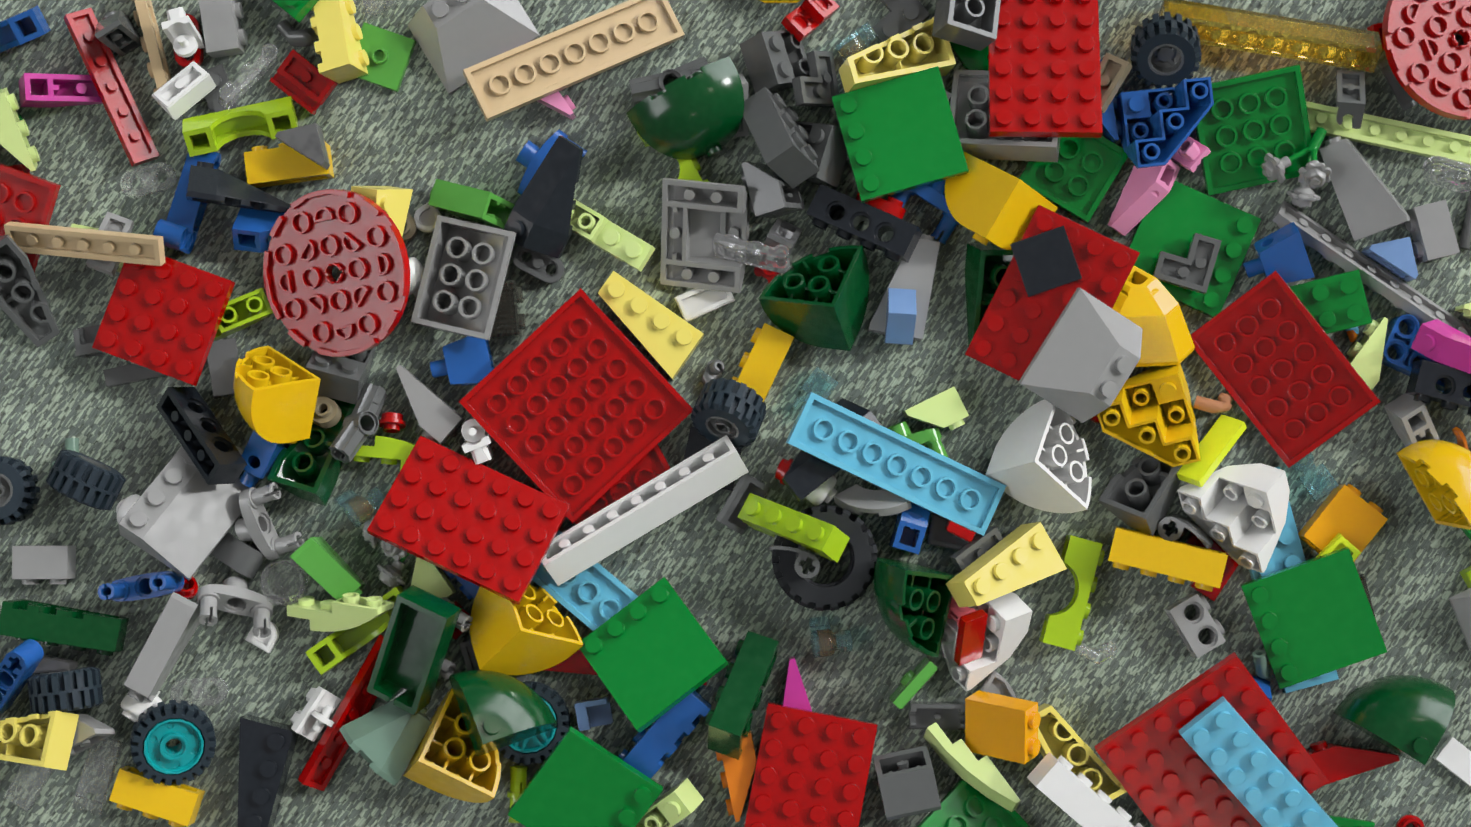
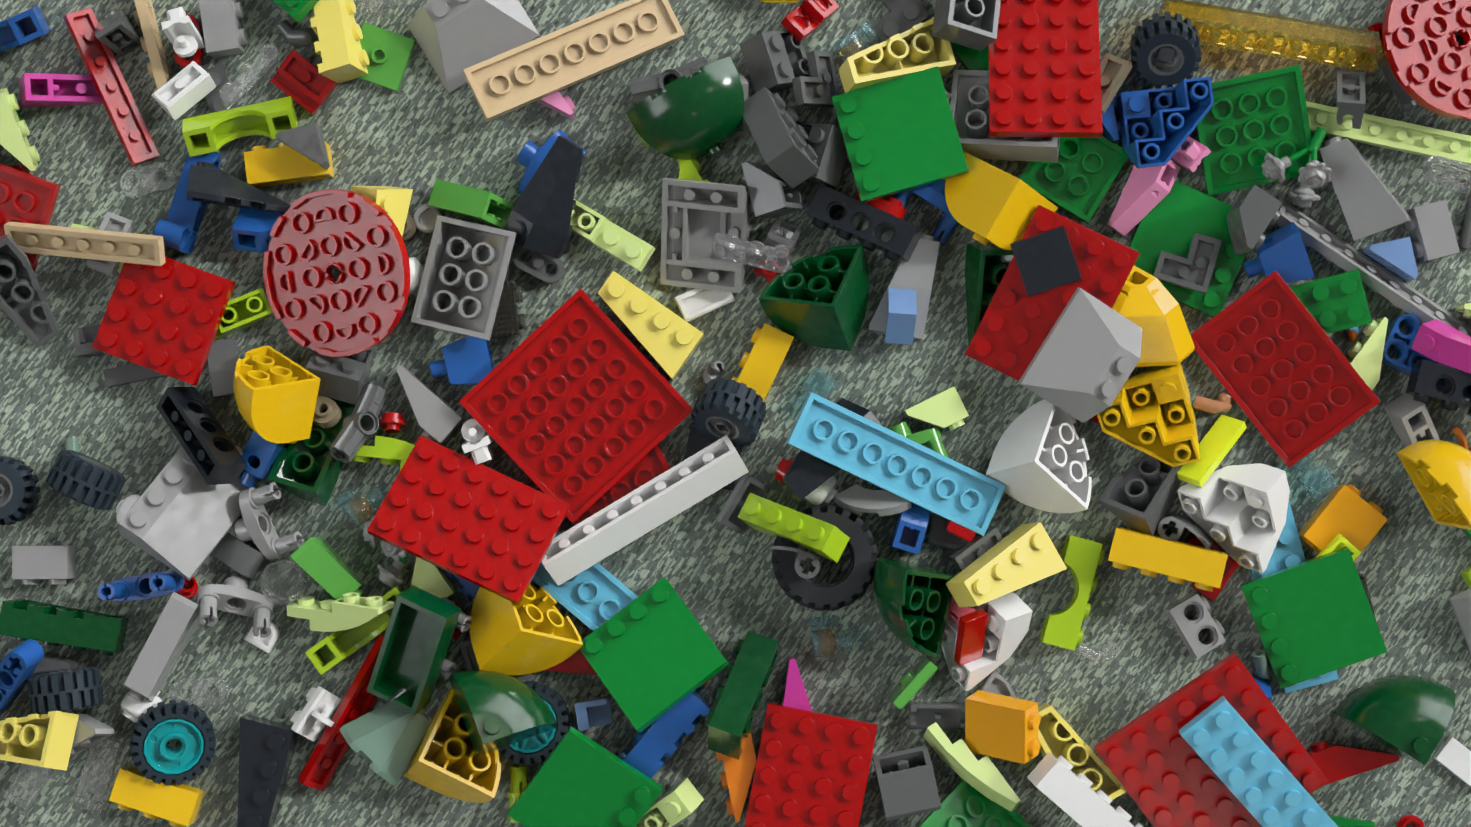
(1250, 218): none -> dark grey slope

